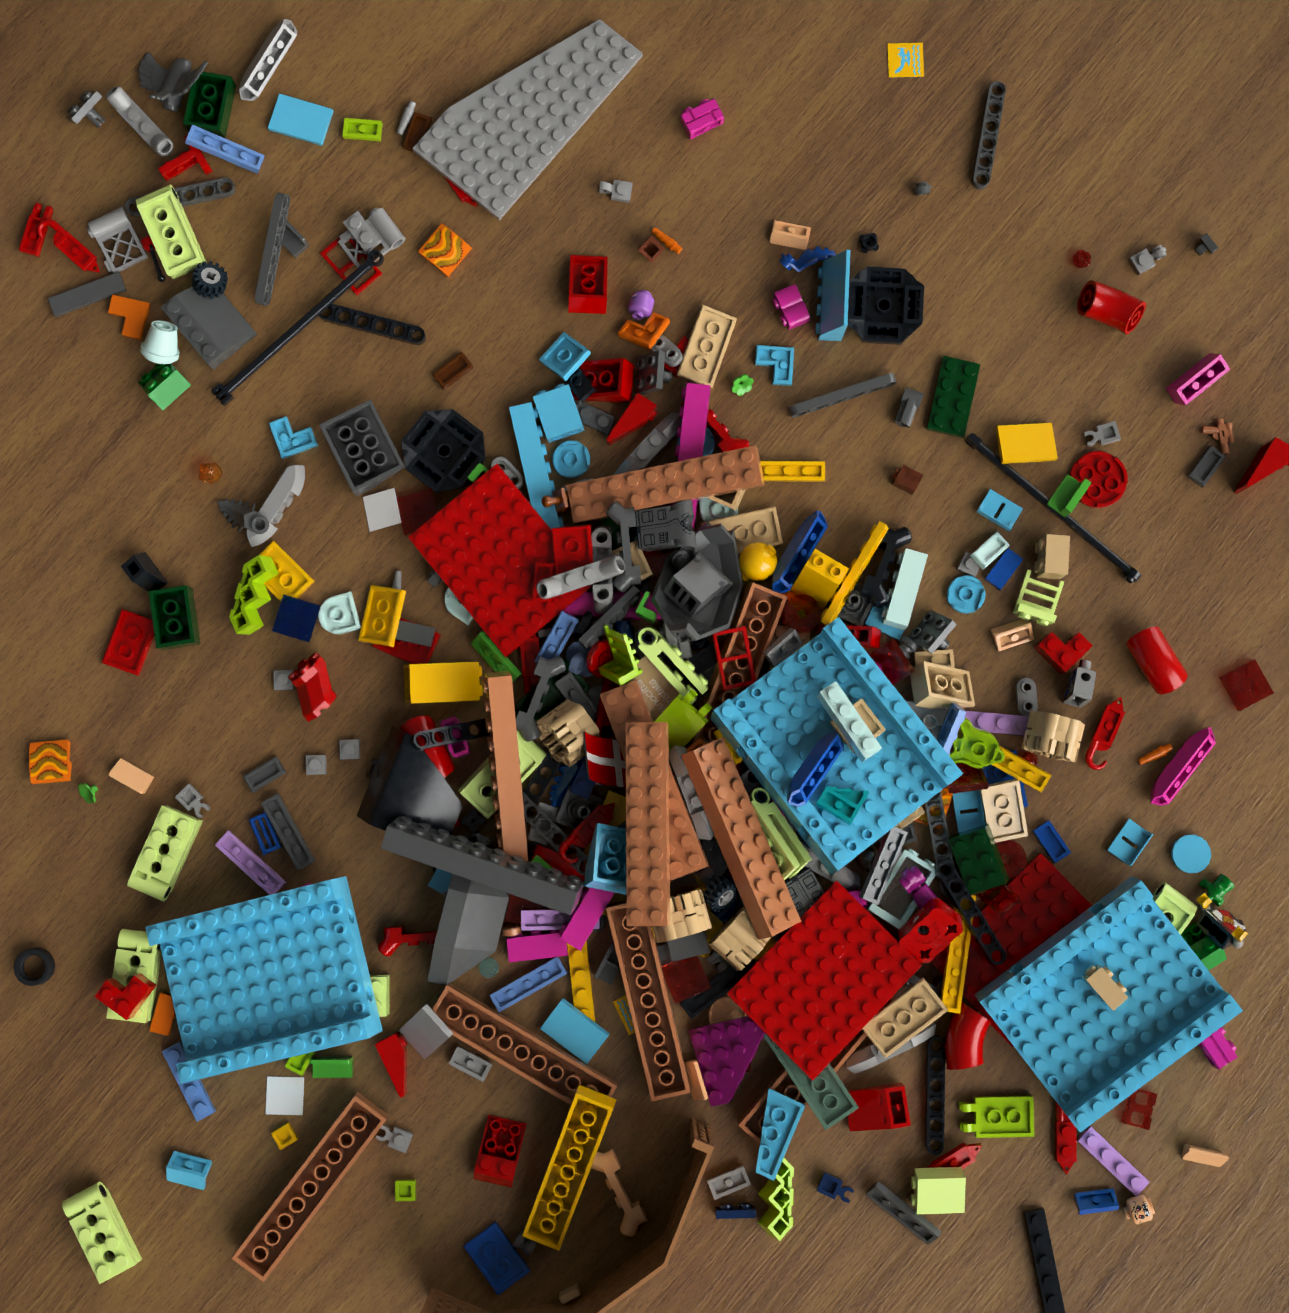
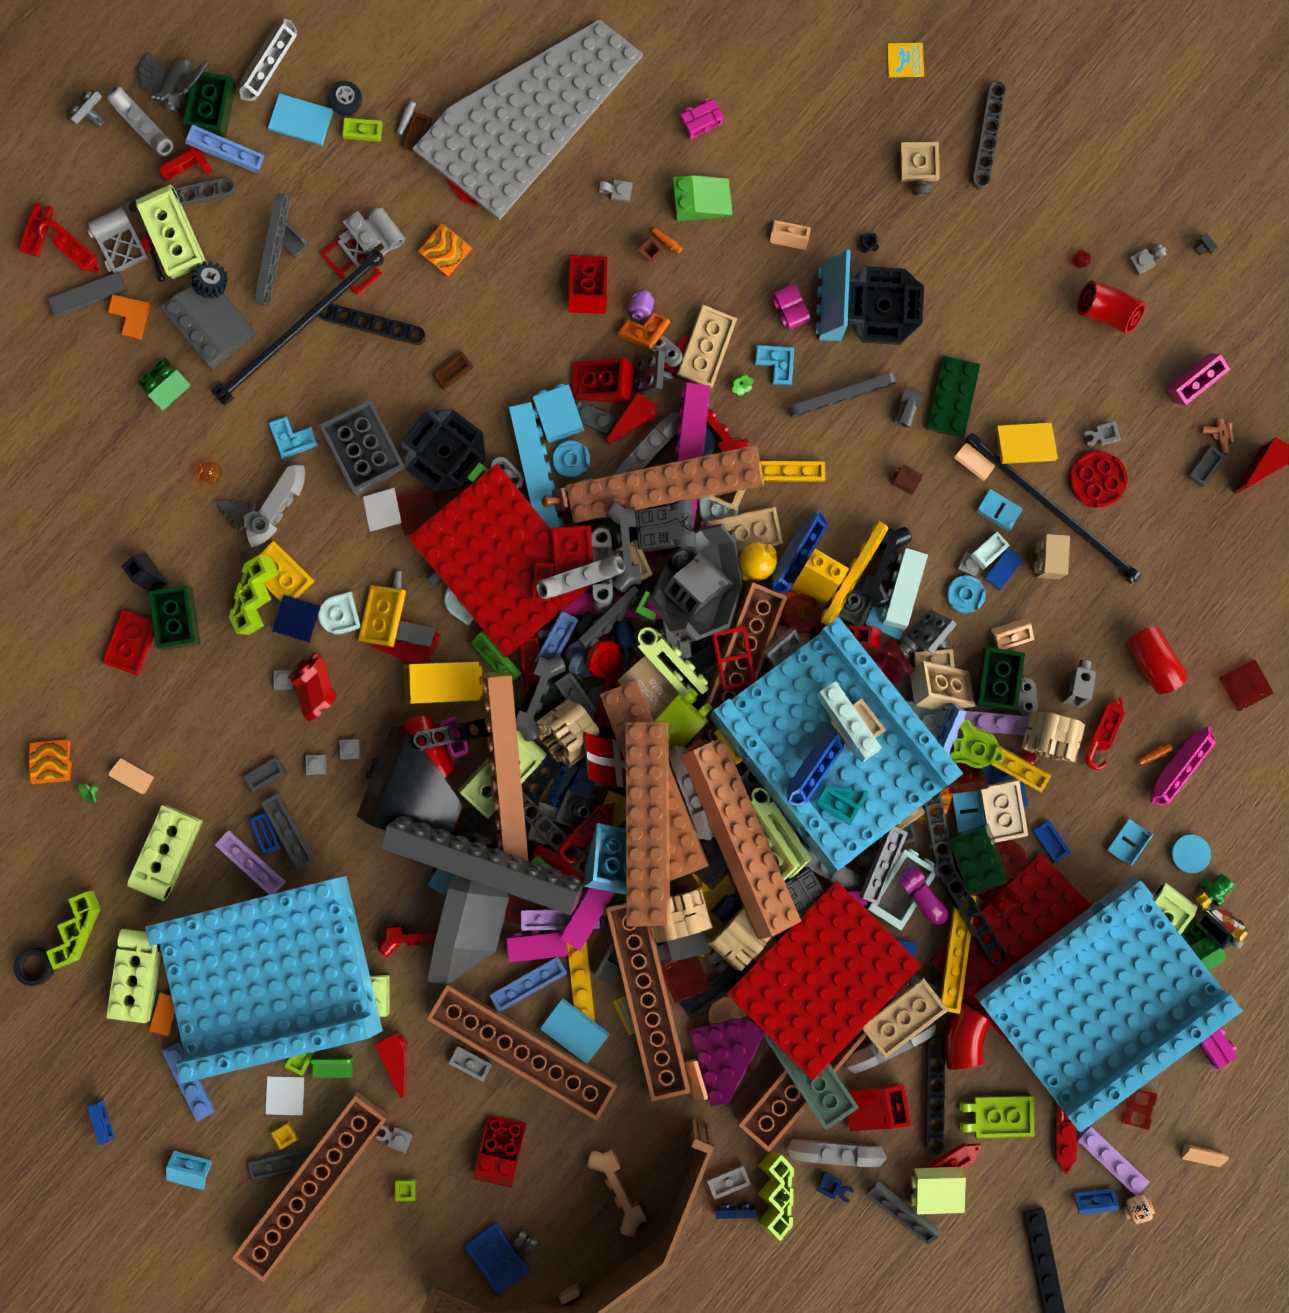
(75, 931): none -> lime brick
(98, 1201): yellowish green hinge -> none
(101, 1122): none -> blue plate
(128, 999): red brick -> none
(161, 343): light aqua piece -> none
(190, 799): light grey plate -> none
(278, 1163): none -> dark grey tile
(347, 91): none -> black wheel
(425, 1031): light grey tile -> none
(489, 967): clear light blue tile -> none
(511, 929): nougat tile -> none
(564, 356): medium azure tile -> none
(569, 1167): yellow brick -> none
(580, 385): black plate -> none
(623, 666): lime plate -> none
(701, 197): none -> slope
(720, 893): black wheel -> none
(778, 1129): medium azure wing -> none
(806, 259): blue plant -> none
(836, 1153): none -> light grey brick
(919, 161): none -> tan plate
(930, 930): red axle -> none
(975, 461): none -> light nougat slope
(999, 679): none -> dark green brick
(1031, 611): yellowish green plate -> none
(1062, 655): red brick -> none
(1068, 495): bright green panel -> none
(1100, 980): tan brick -> none

